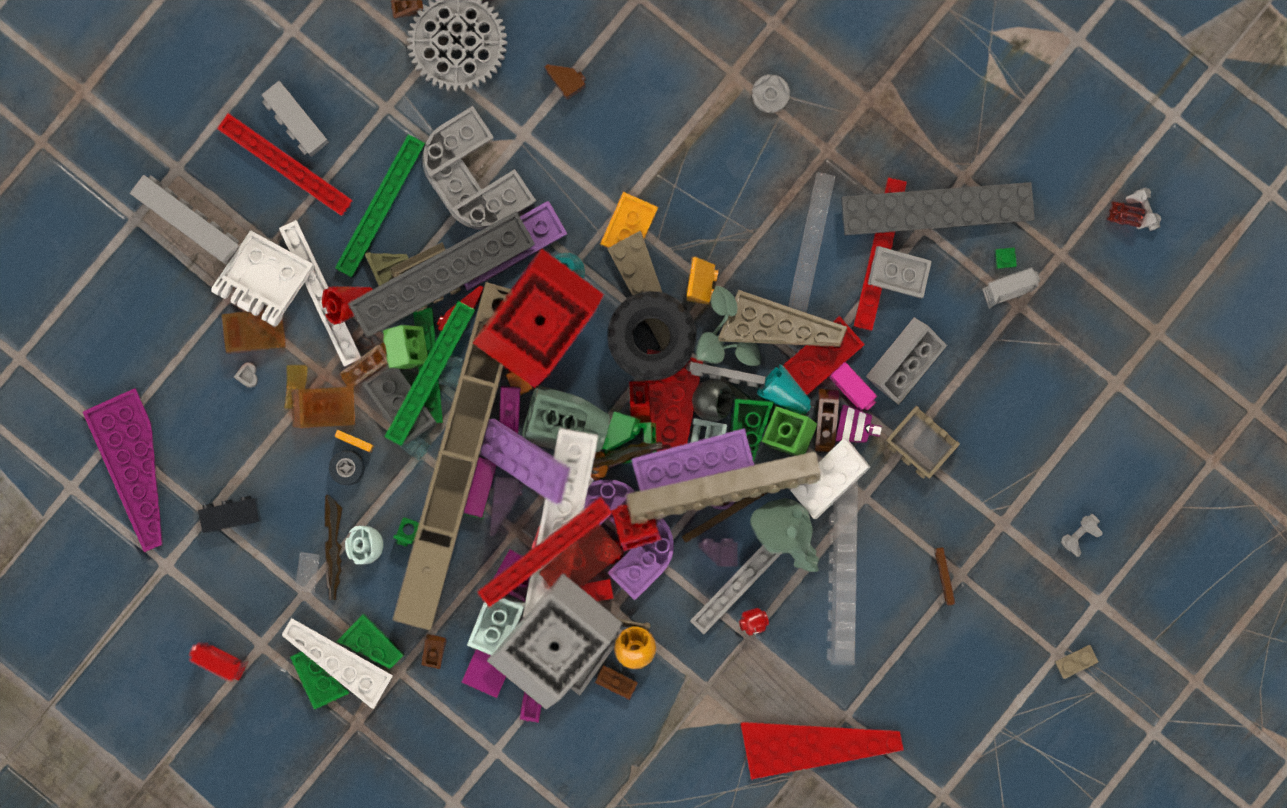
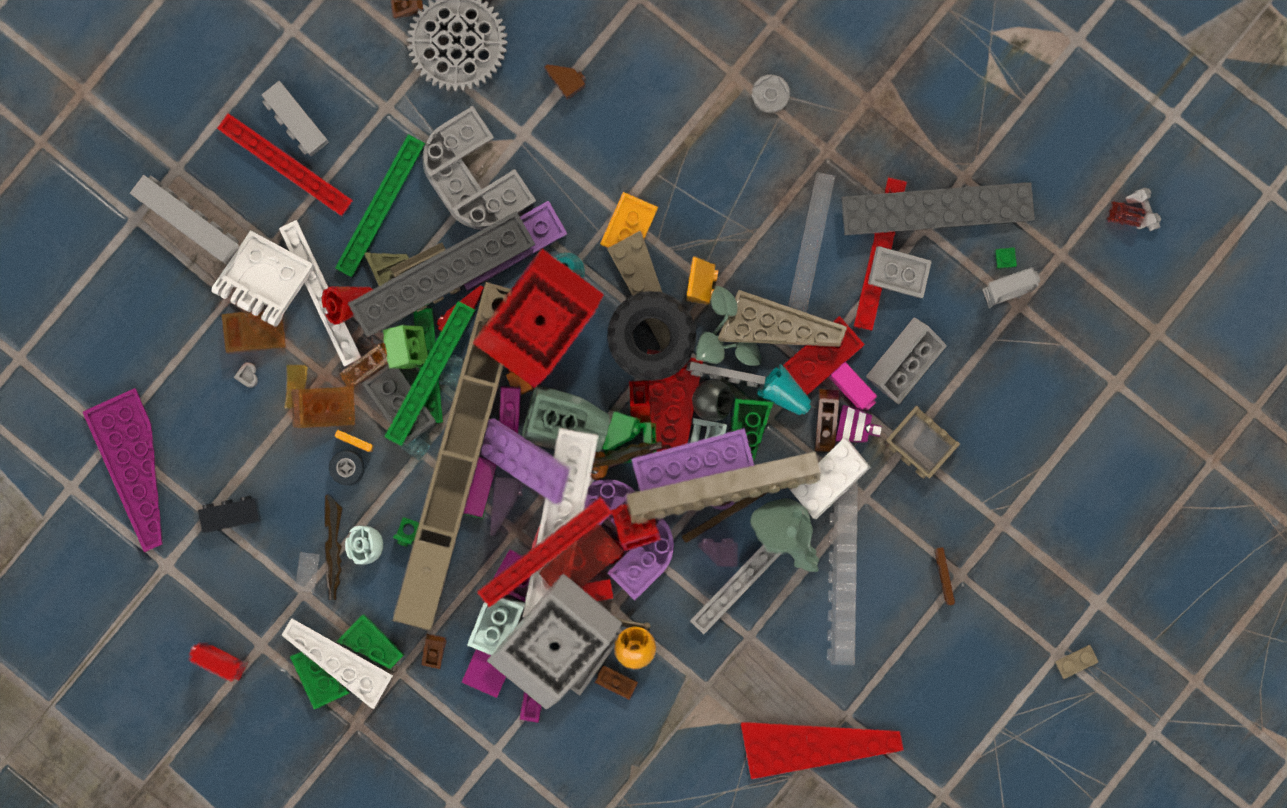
(753, 621): red head -> none
(789, 432): bright green brick -> none
(1089, 525): light grey piece -> none

